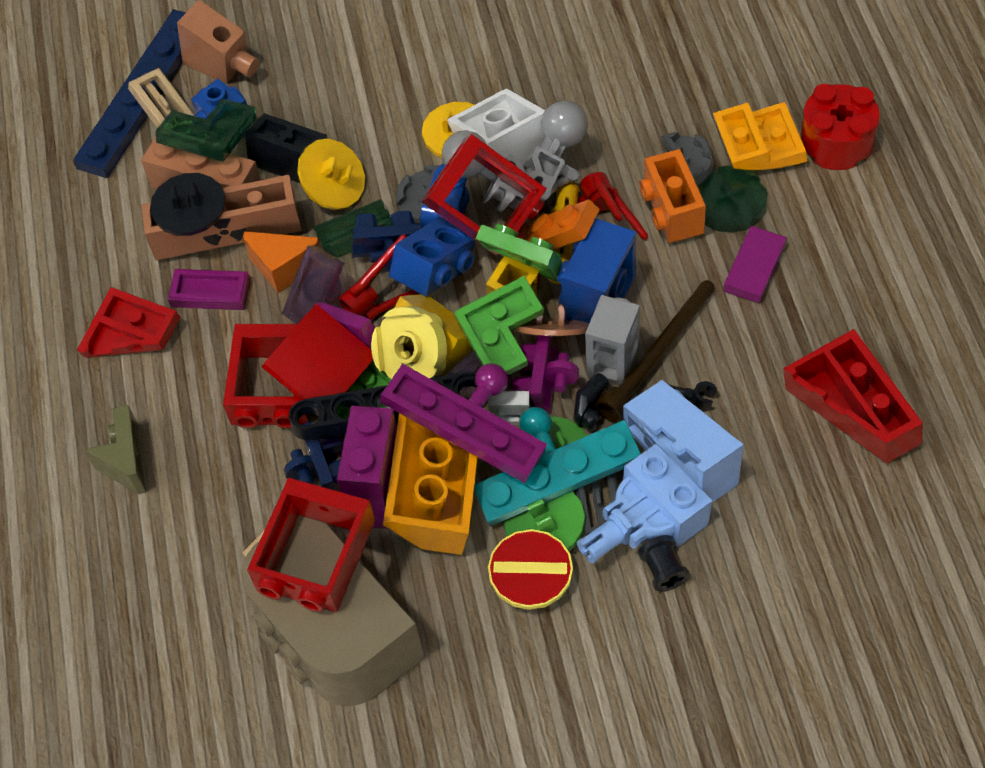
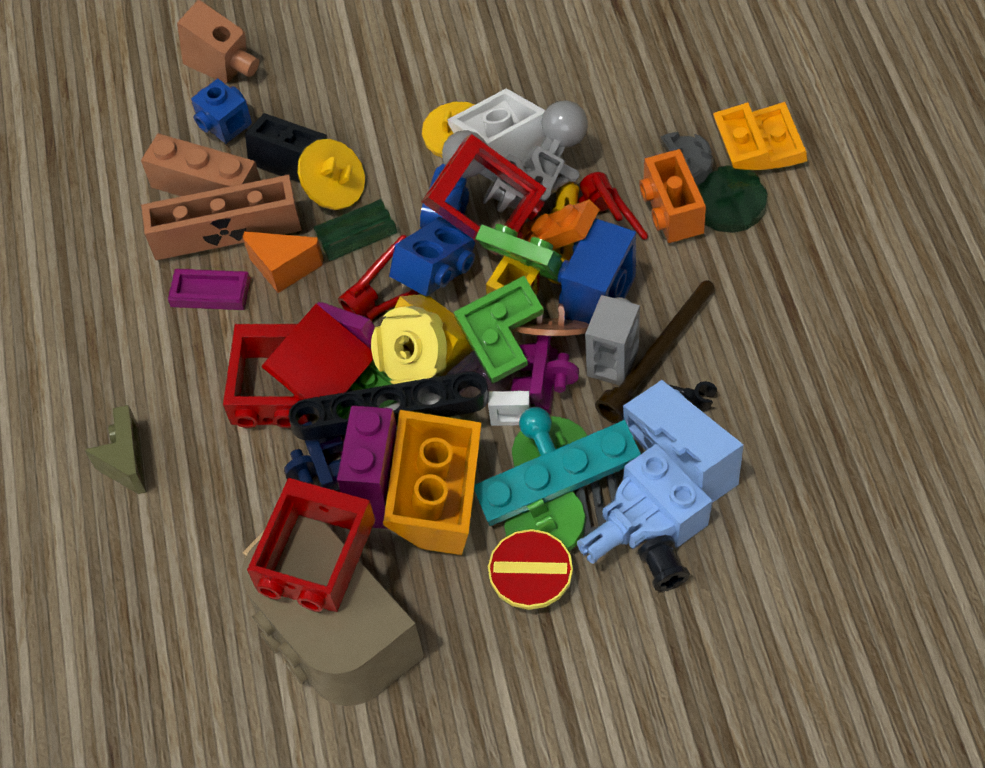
(124, 114): dark blue plate -> none
(128, 326): red wing -> none
(146, 103): tan tile -> none
(187, 204): black piece -> none
(211, 136): clear green plate -> none
(314, 283): tile -> none
(374, 241): dark blue hips -> none
(413, 190): dark grey tile -> none
(465, 420): magenta plate -> none
(585, 399): black arm -> none
(755, 264): magenta tile -> none
(839, 125): red brick -> none
(856, 396): red wedge -> none

